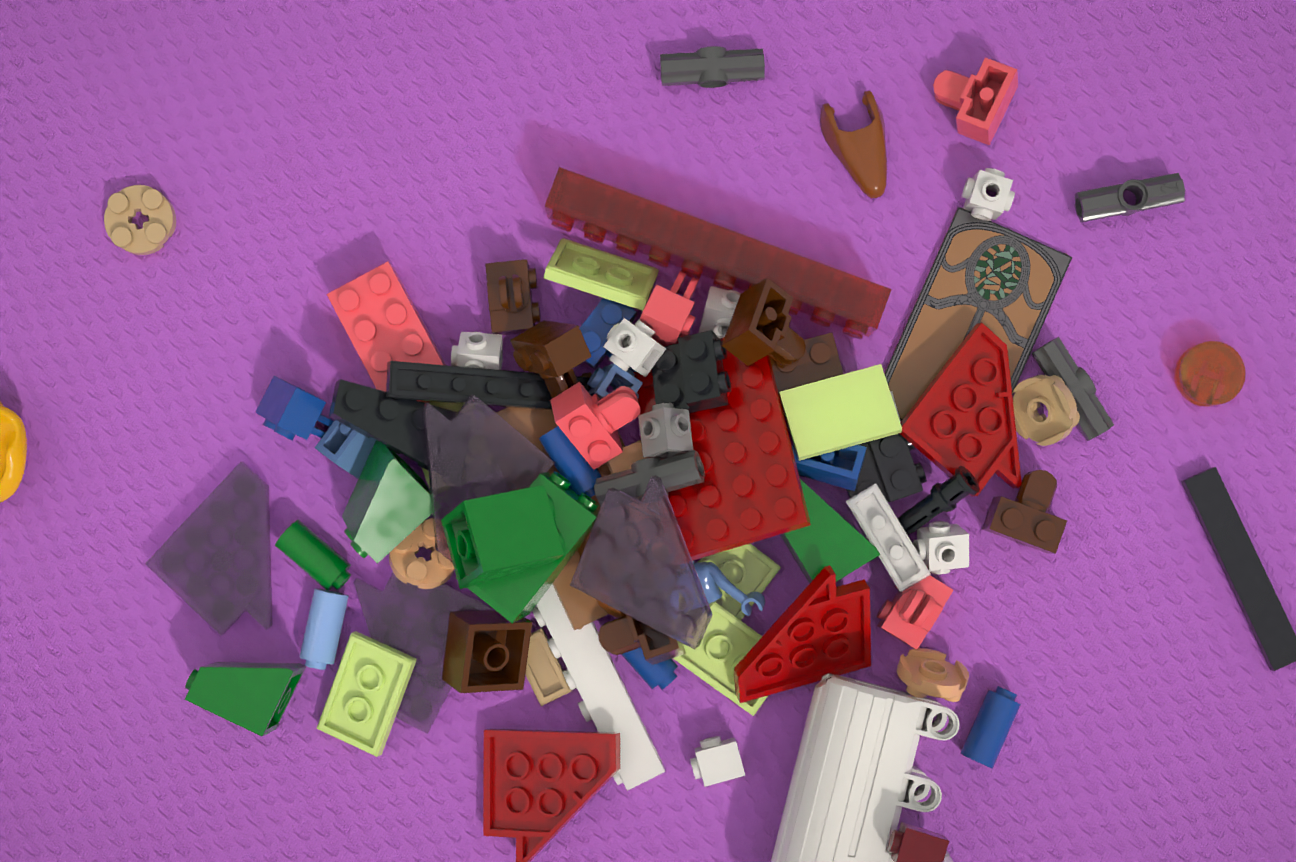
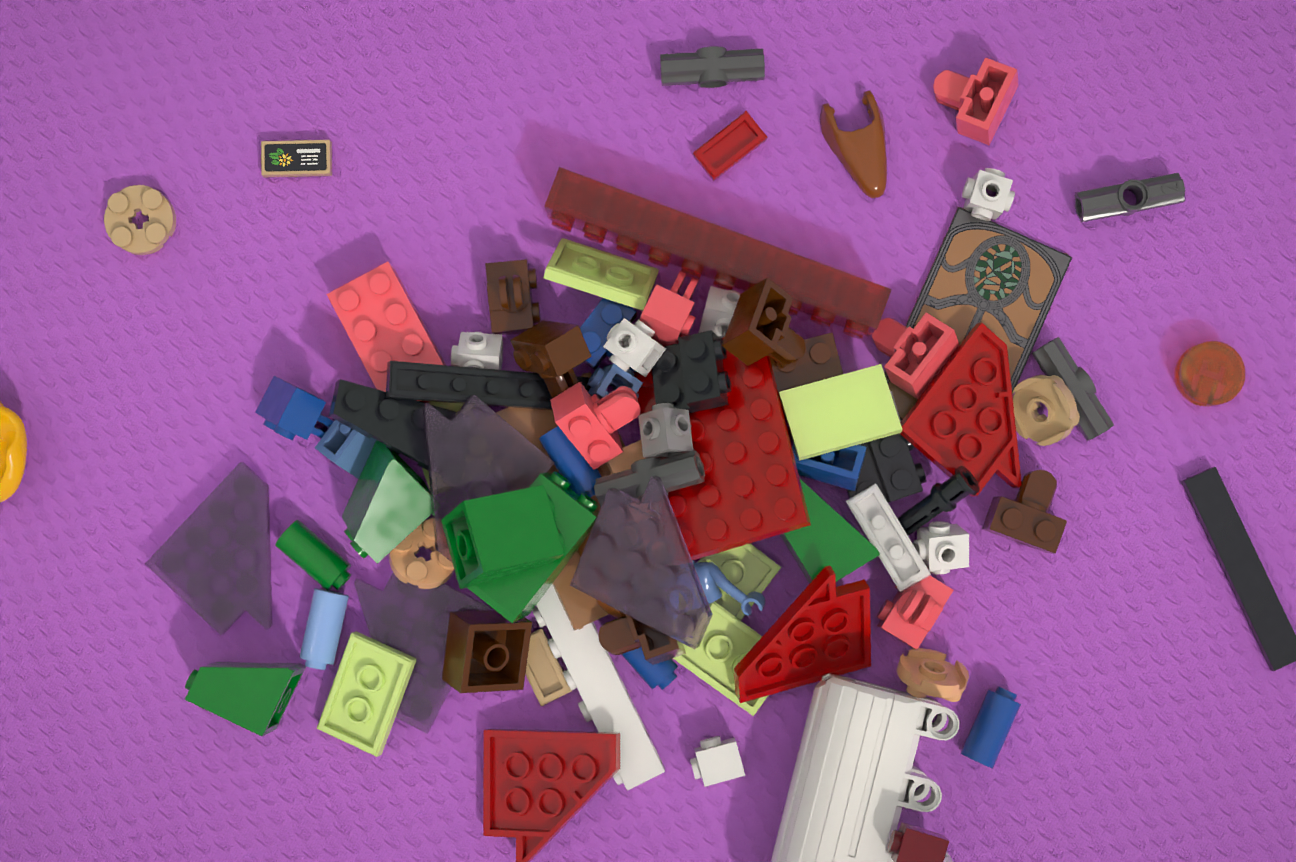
(296, 158): none -> tile
(729, 146): none -> red tile
(915, 353): none -> coral brick

